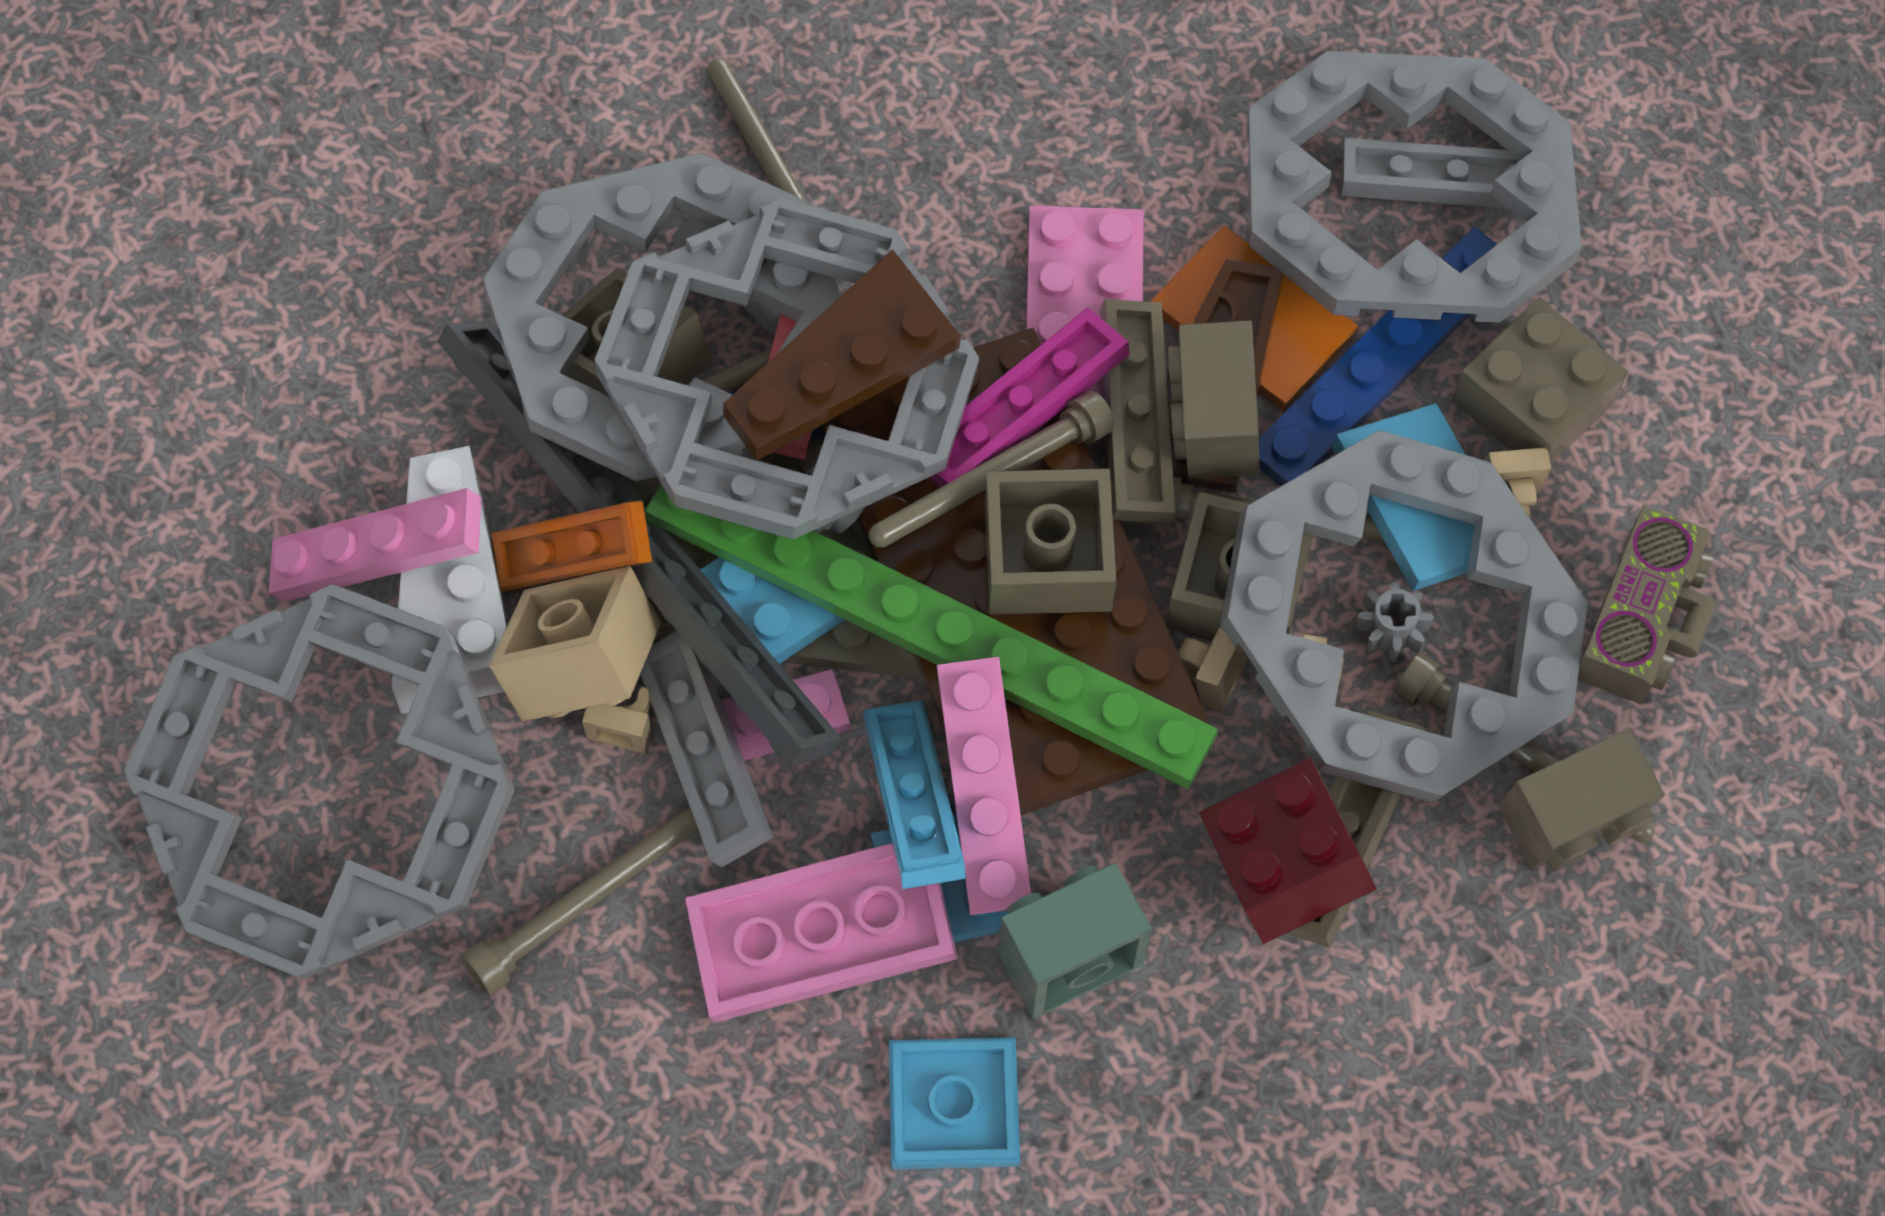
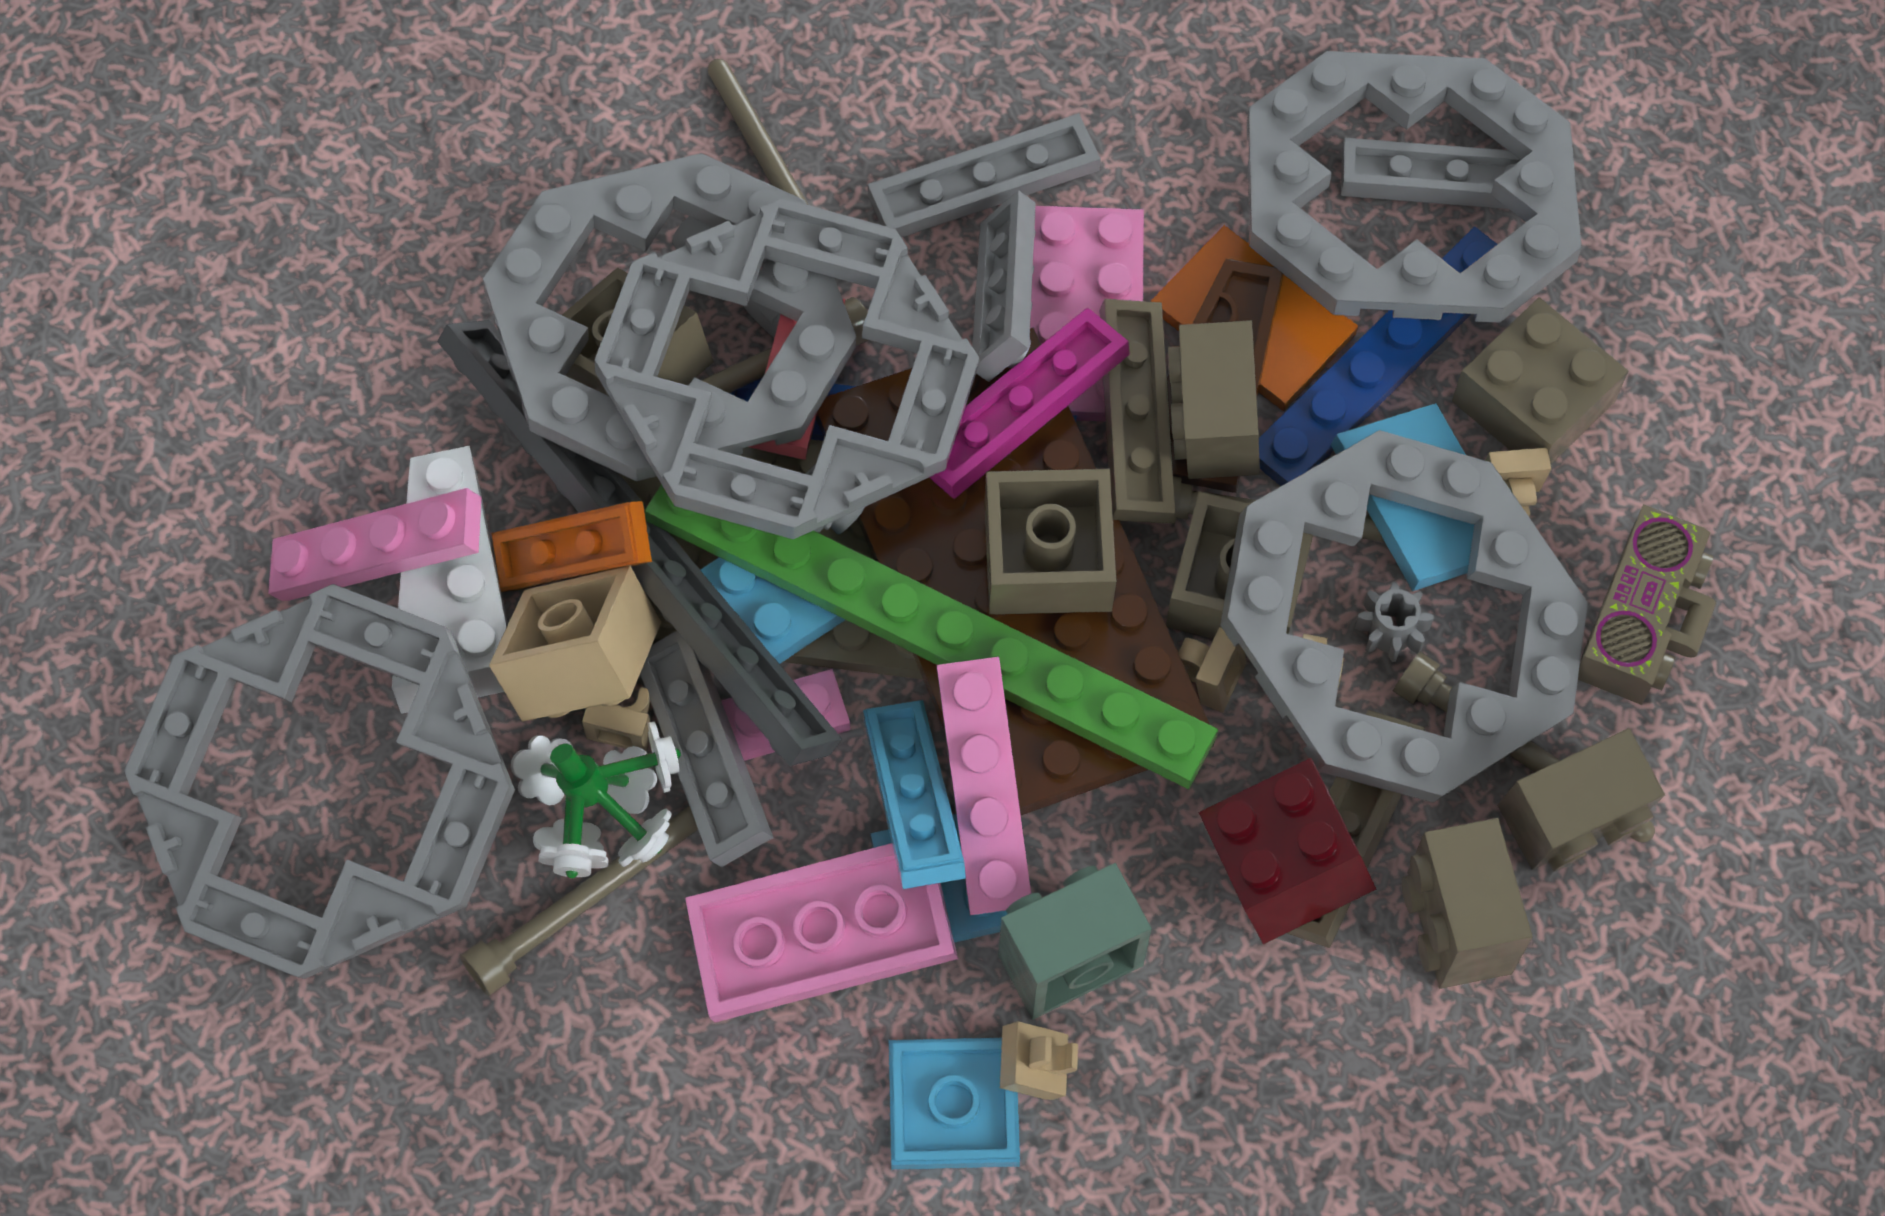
(619, 786): none -> white plant
(848, 354): reddish brown wing -> none
(984, 176): none -> light grey plate
(1004, 286): none -> light grey plate
(1036, 1060): none -> tan tile
(1084, 420): dark tan piece -> none
(1466, 904): none -> dark tan brick

